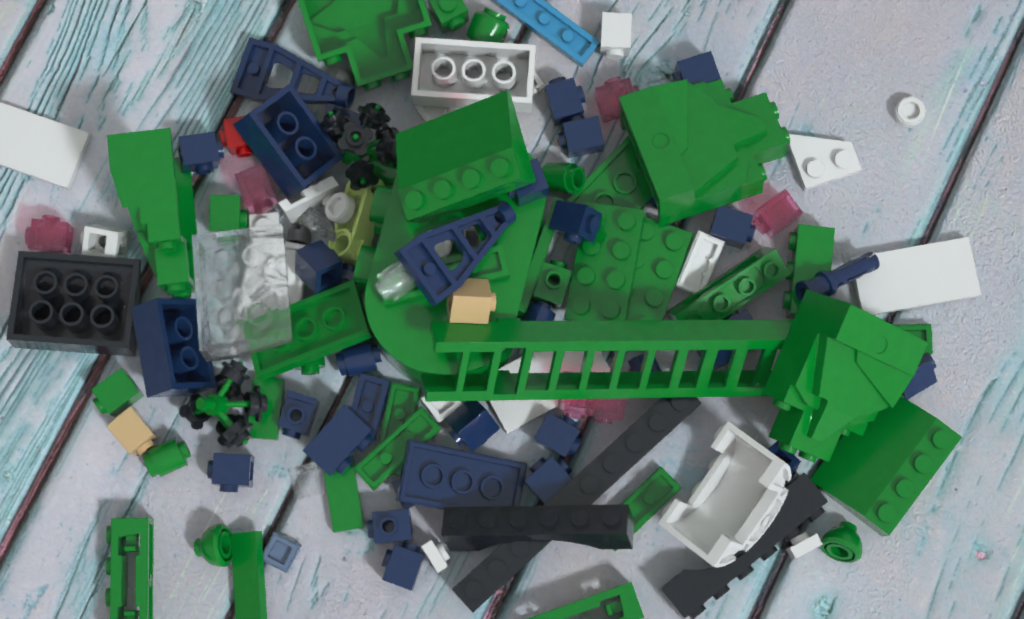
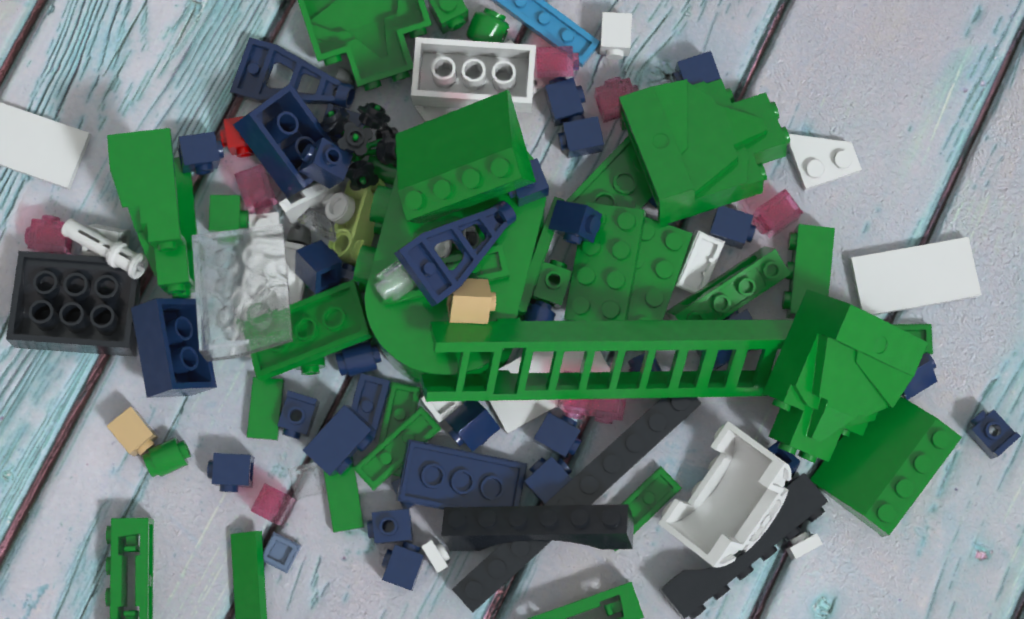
(116, 253): none -> white pin
(116, 393): green brick -> none
(215, 545): green brick -> none
(227, 394): black plant -> none
(273, 505): none -> clear pink brick
(325, 162): none -> dark blue brick
(556, 62): none -> clear pink brick
(564, 177): green brick -> none
(829, 281): dark blue pin -> none
(842, 543): green brick -> none
(909, 111): white tile -> none
(991, 445): none -> dark blue brick

